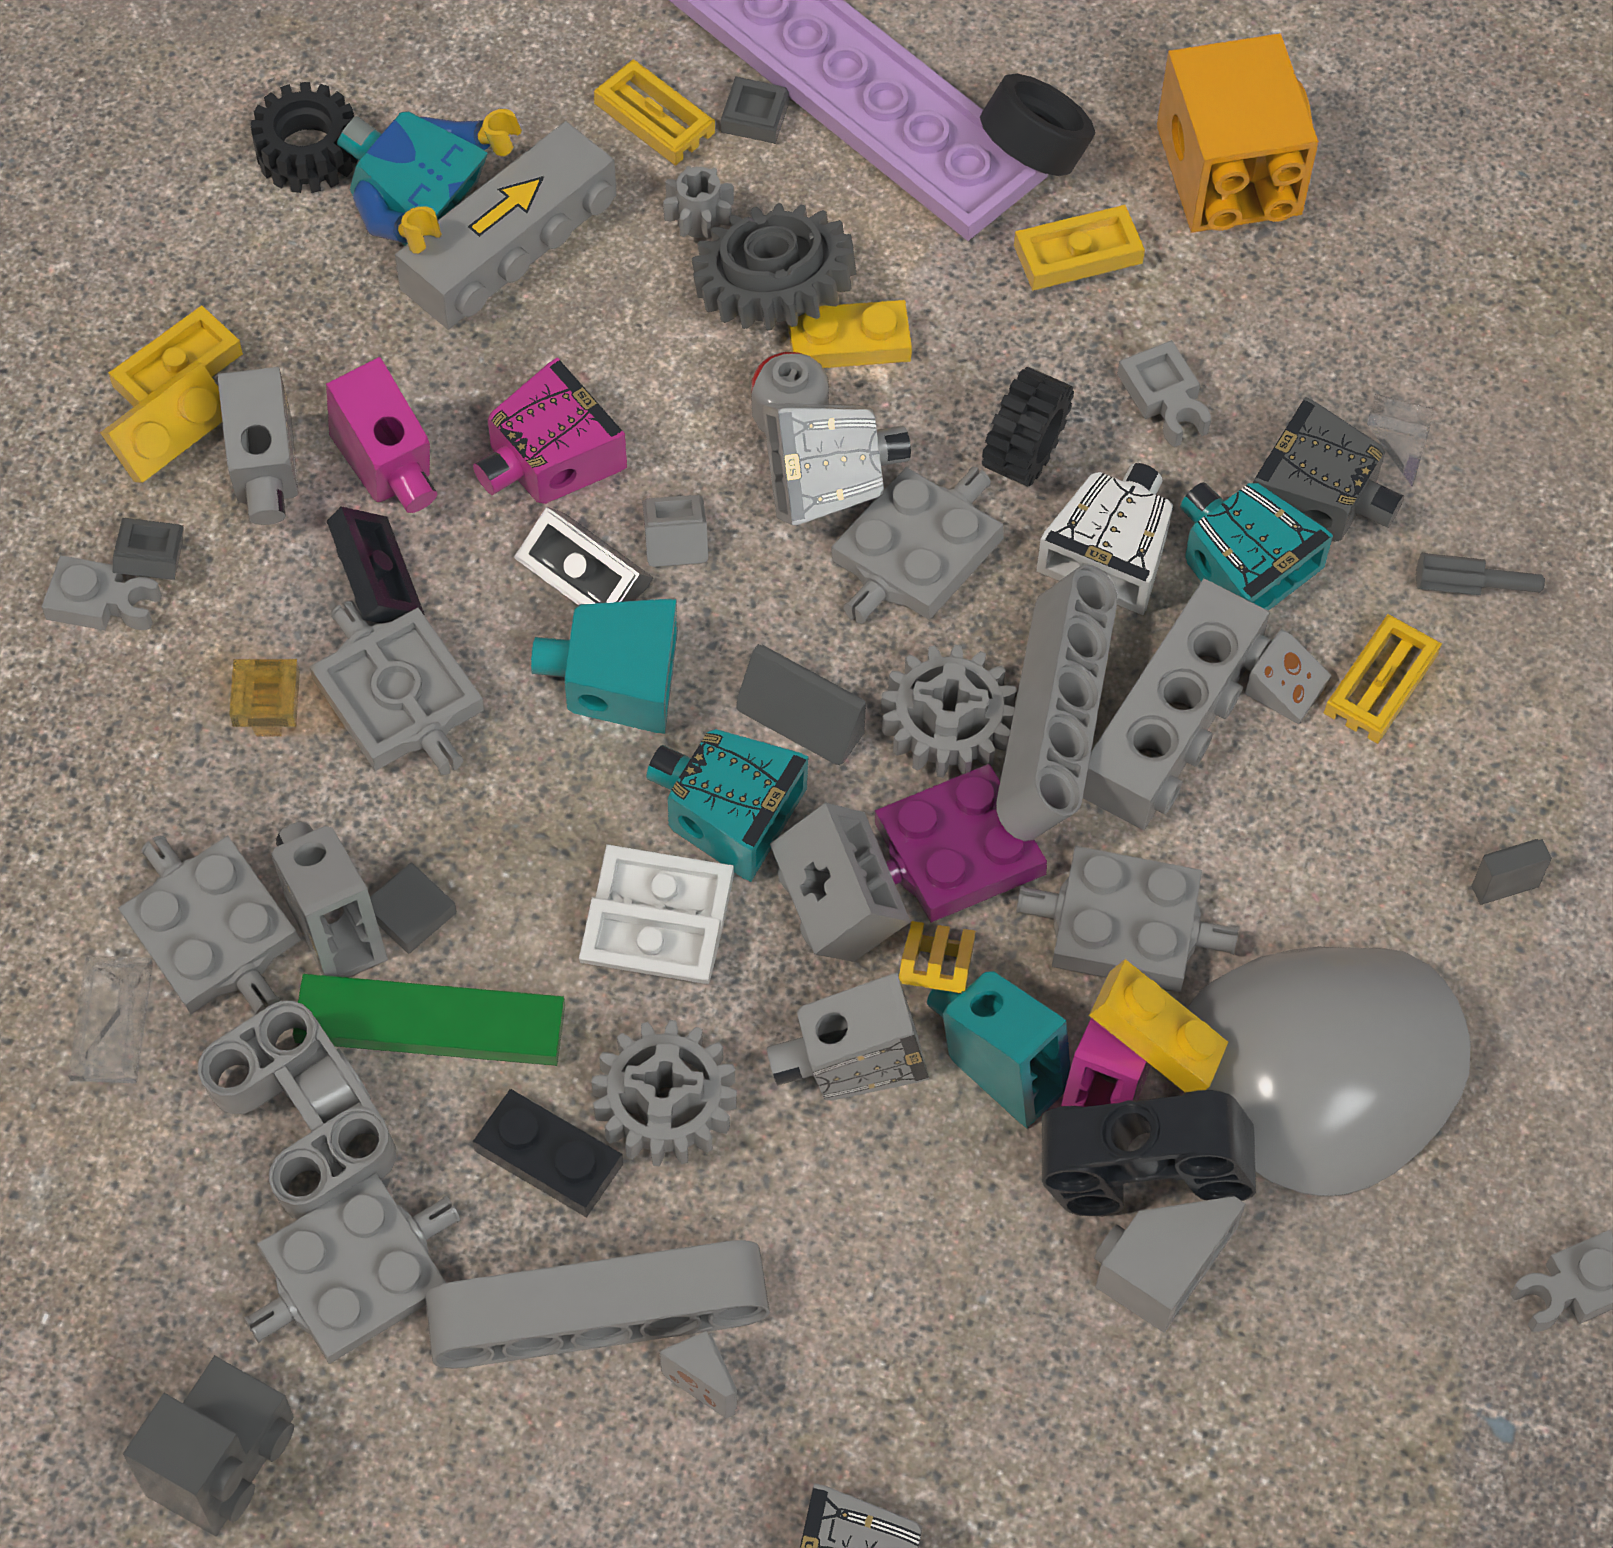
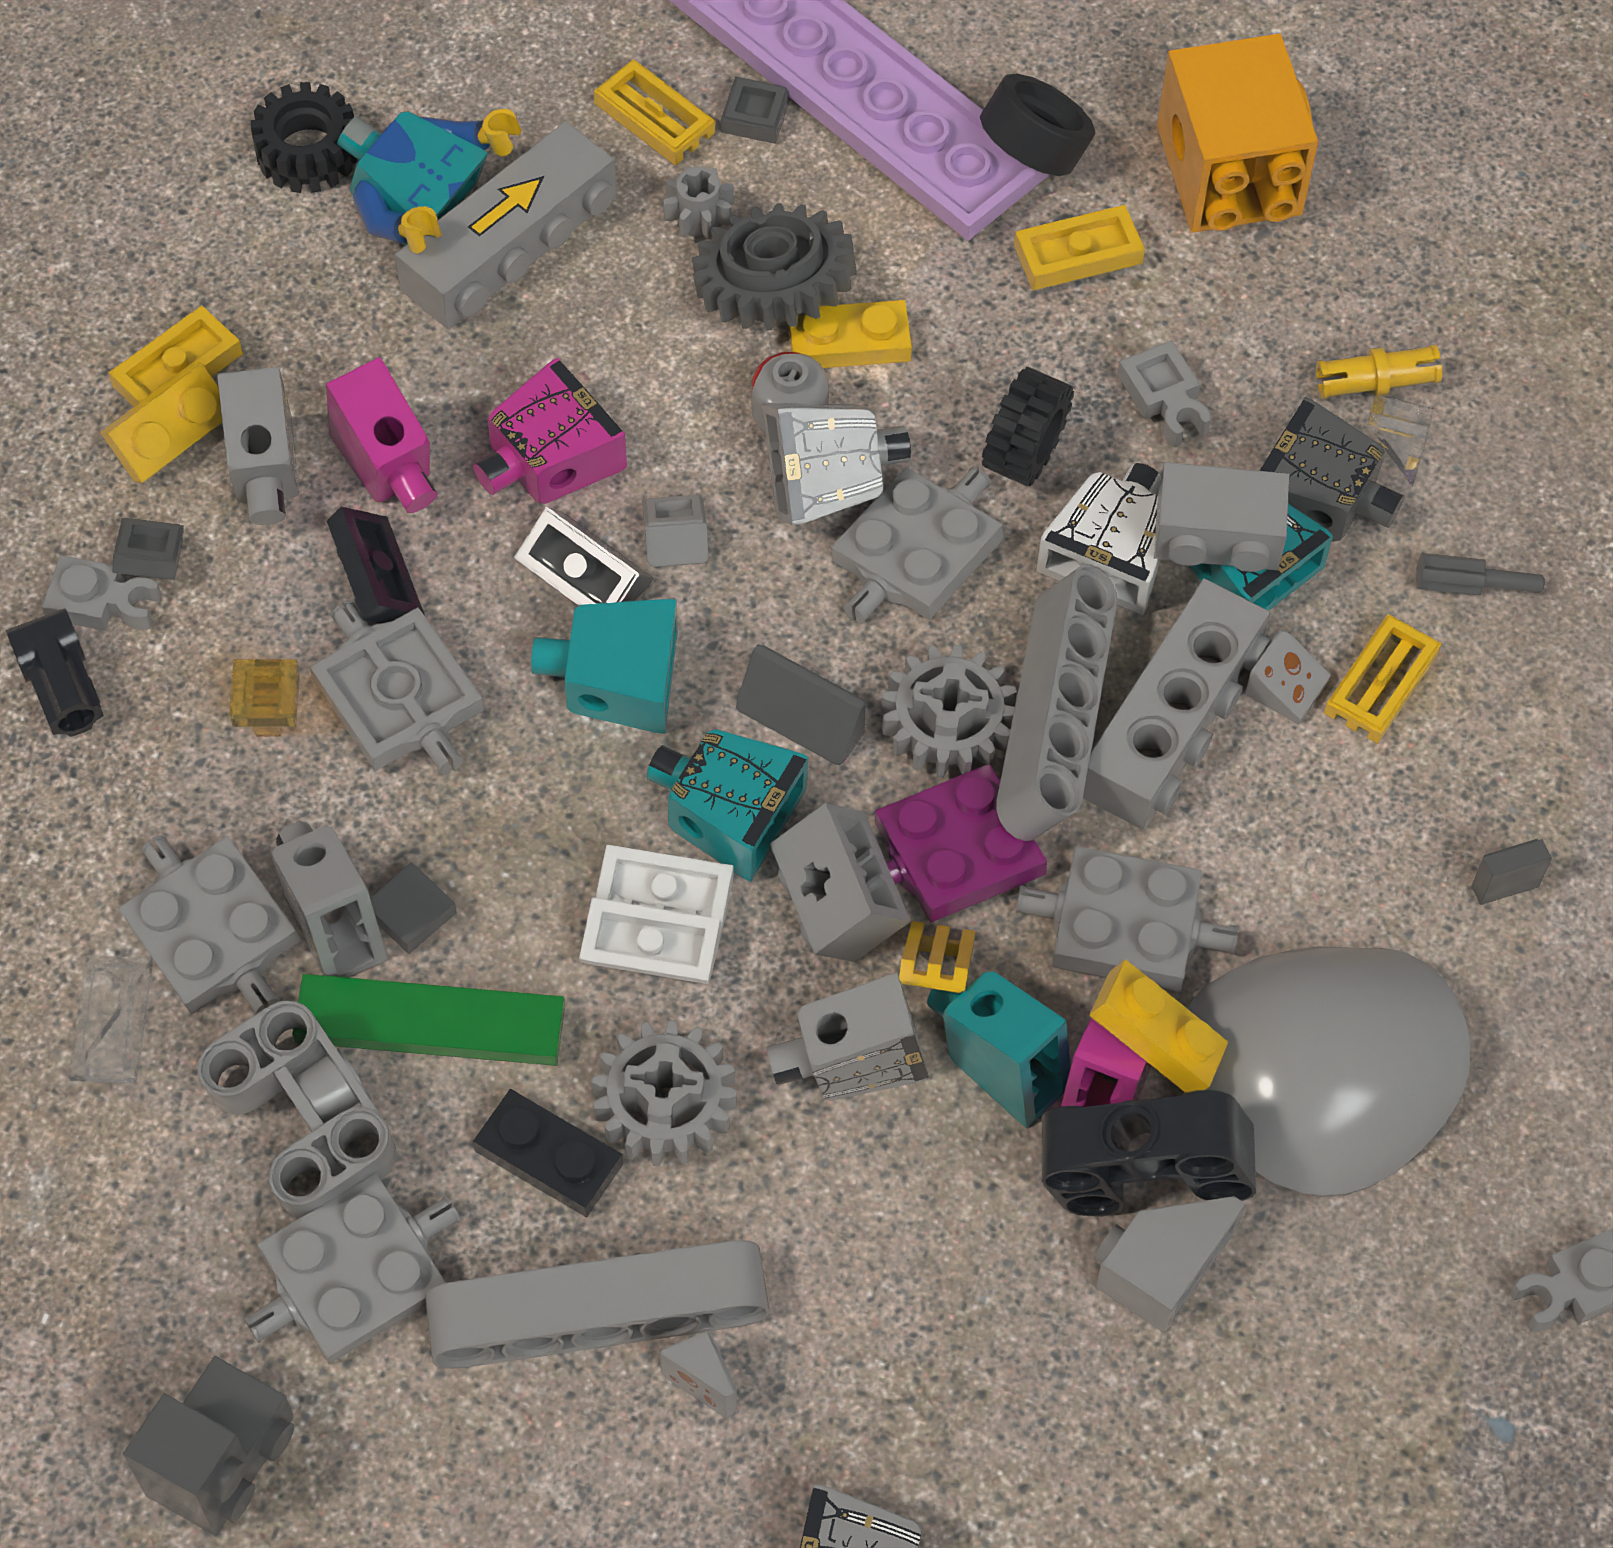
(53, 663): none -> black piece
(1221, 516): none -> light grey brick
(1379, 371): none -> yellow pin

